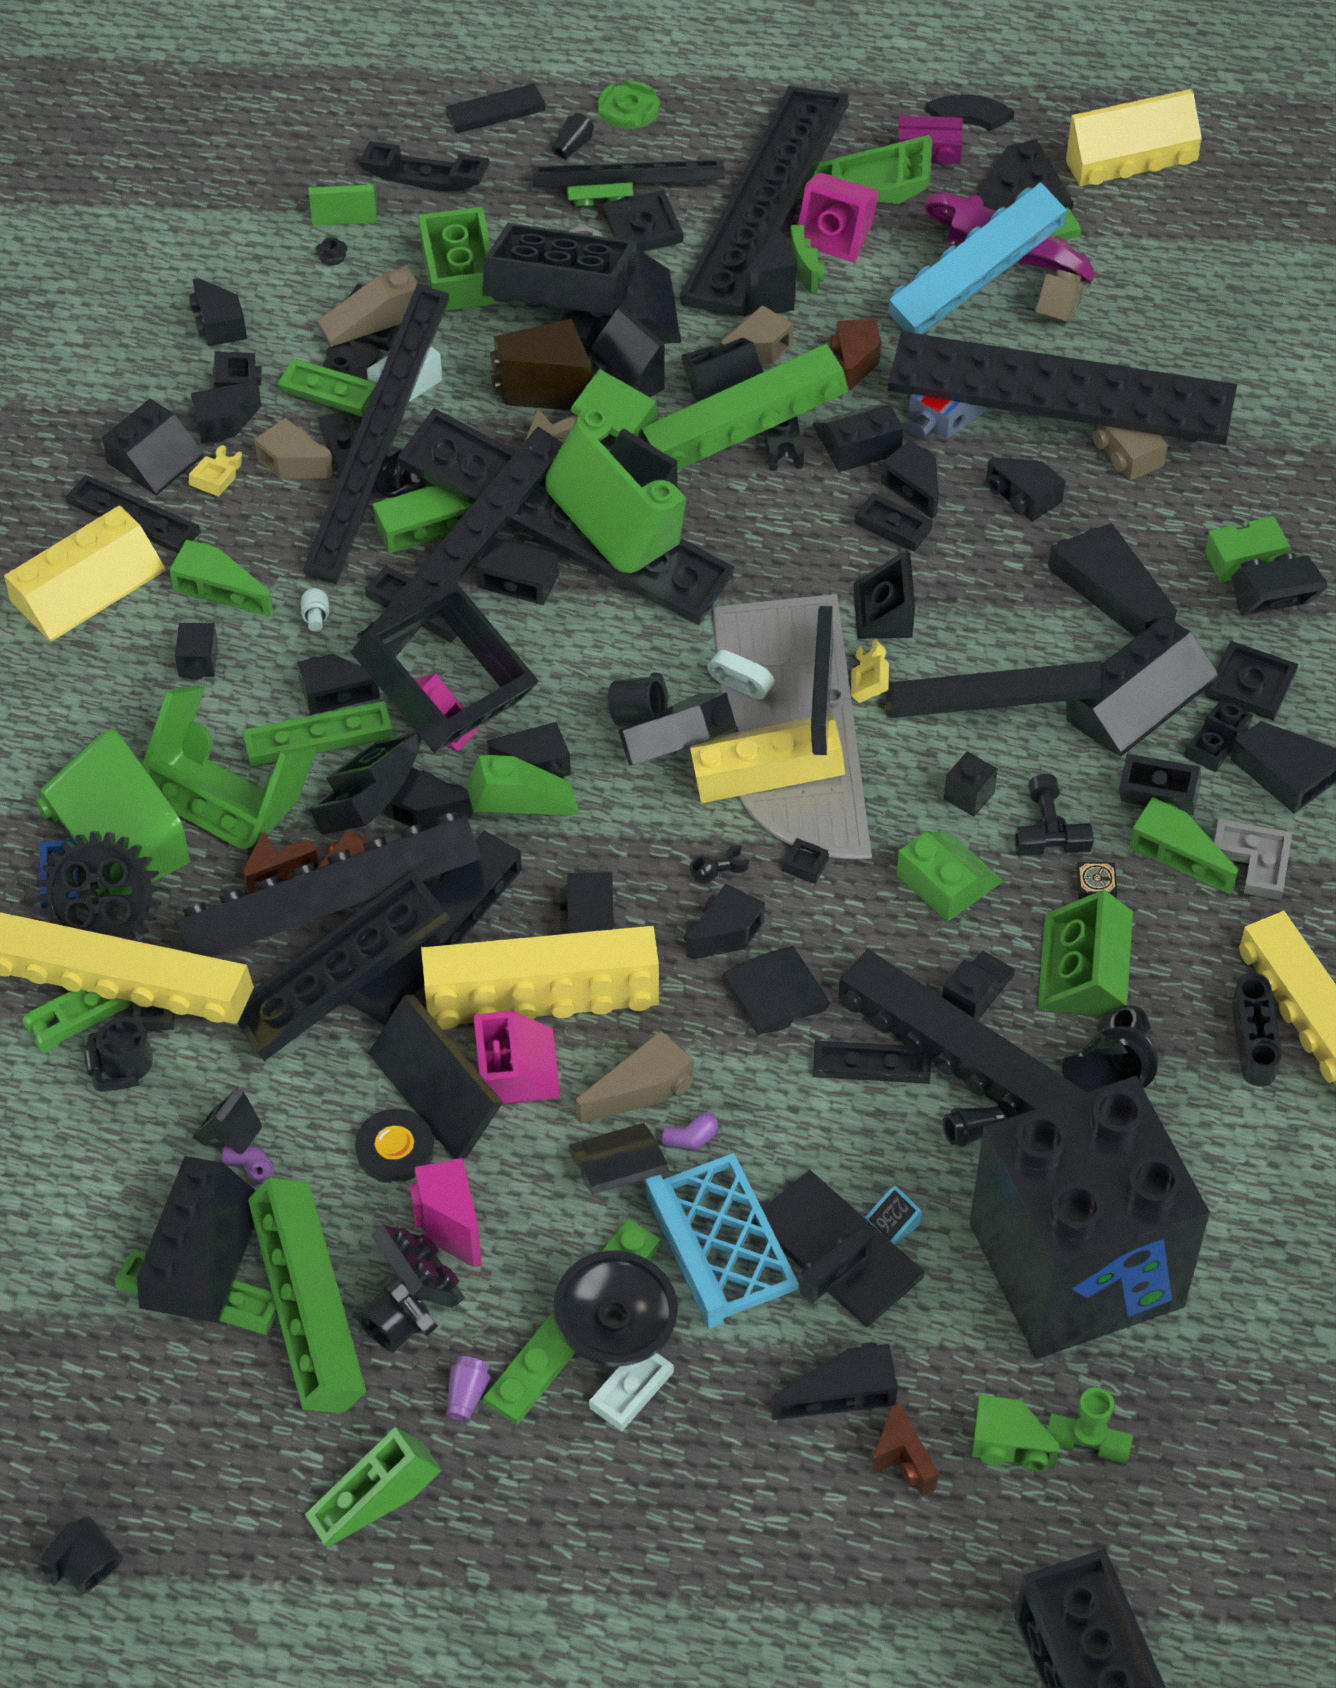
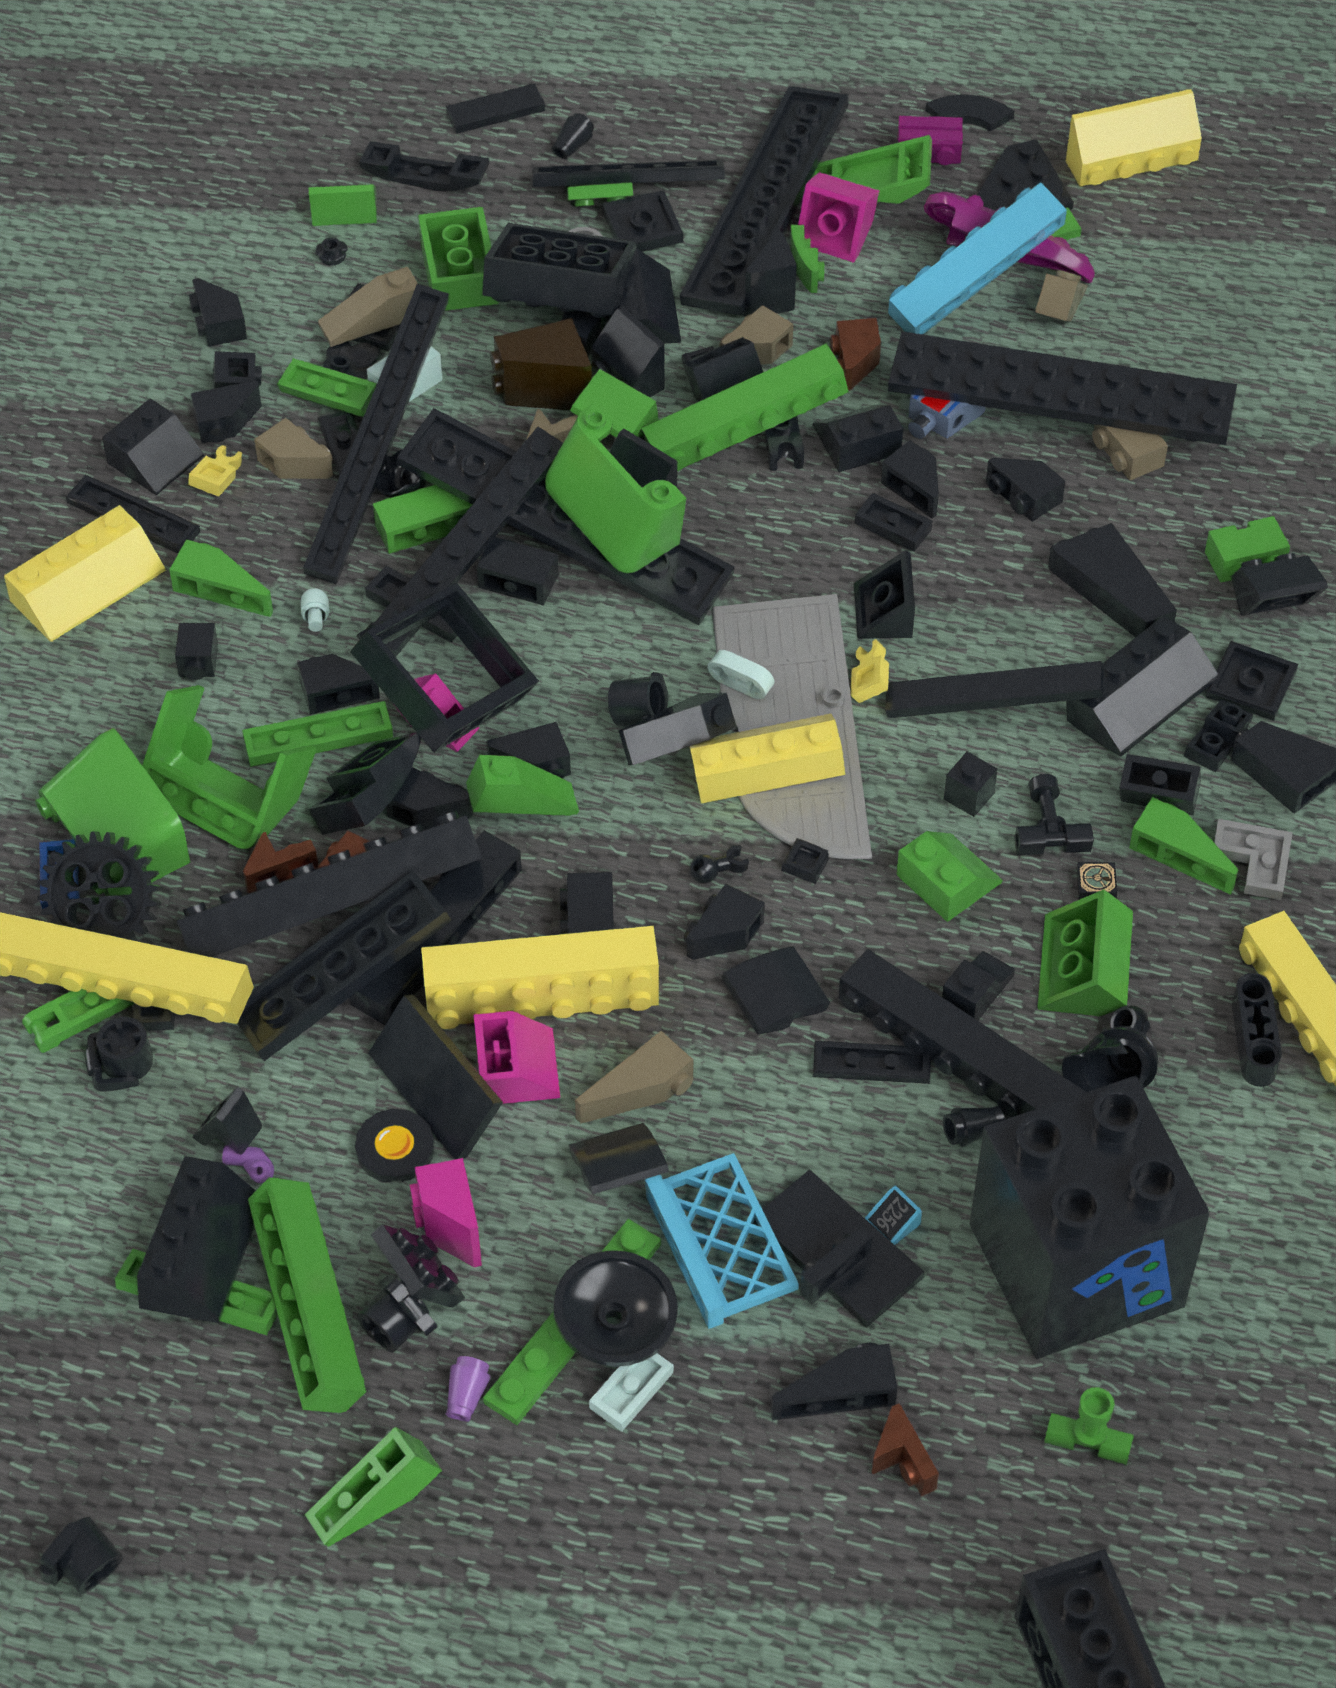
(628, 113): bright green tile -> none
(694, 1135): medium lavender arm -> none
(822, 681): black tile -> none
(1012, 1434): bright green slope -> none

